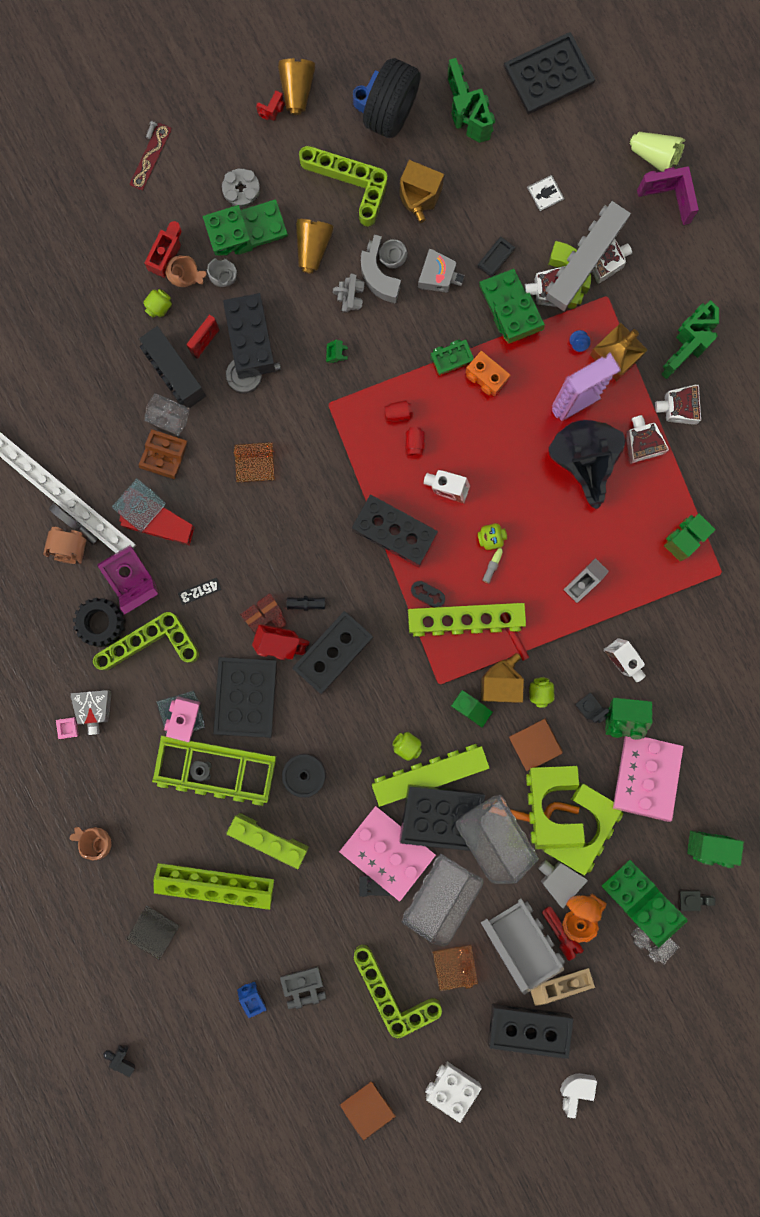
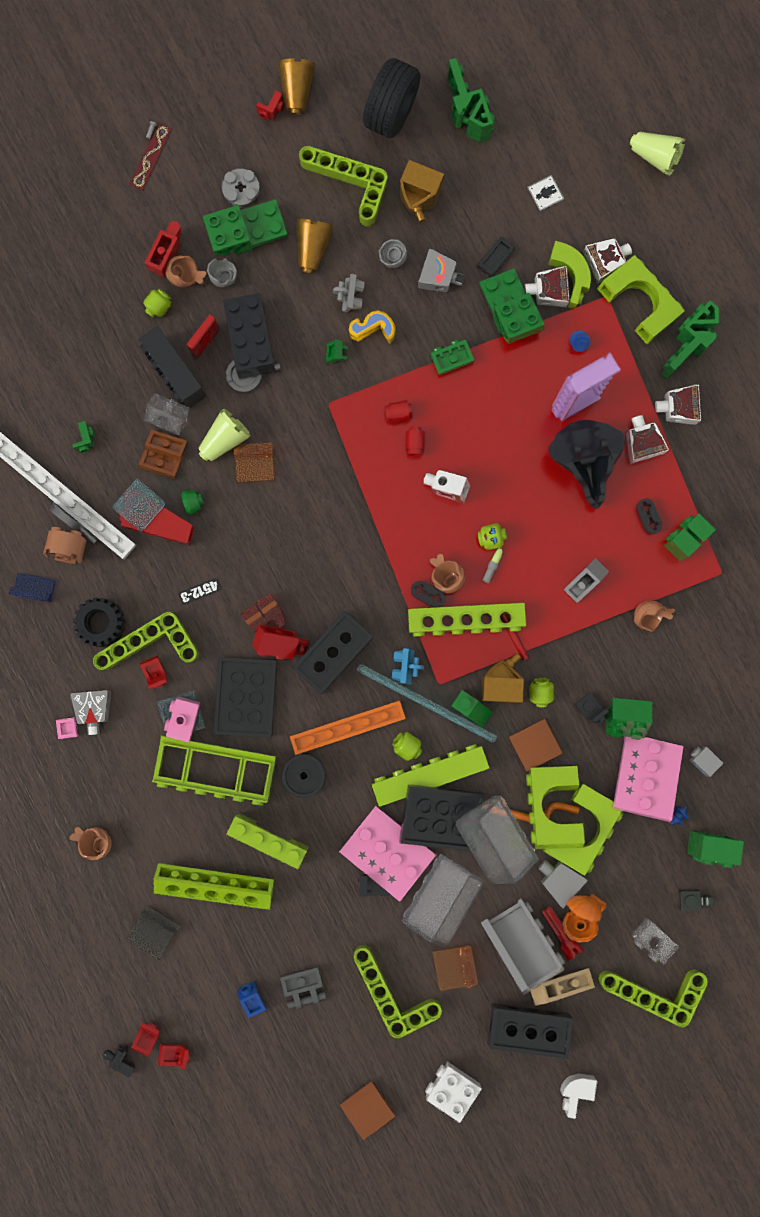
(33, 588): none -> clear blue panel
(87, 434): none -> green bracket
(133, 588): magenta bracket -> none
(146, 1039): none -> red bracket
(154, 672): none -> red bracket
(173, 1055): none -> red bracket
(192, 501): none -> green cone
(206, 770): dark grey brick -> none
(223, 436): none -> yellowish green cone
(305, 603): black pin -> none
(347, 727): none -> orange plate
(363, 91): blue plate -> none
(373, 322): none -> yellow animal
(378, 283): light grey arch -> none
(391, 518): black brick -> none
(409, 668): none -> dark azure hips
(427, 703): none -> clear light blue tile
(447, 575): none -> nougat hat
(485, 372): orange brick -> none
(549, 73): black plate -> none
(587, 256): light grey brick -> none
(622, 346): pearl gold piece -> none
(626, 659): white torso -> none
(635, 275): none -> lime arch
(644, 518): none -> black beam
(644, 903): green piece -> none
(650, 613): none -> nougat hat
(655, 999): none -> lime beam
(673, 179): magenta bracket -> none
(678, 815): none -> blue wheel
(705, 760): none -> light grey brick

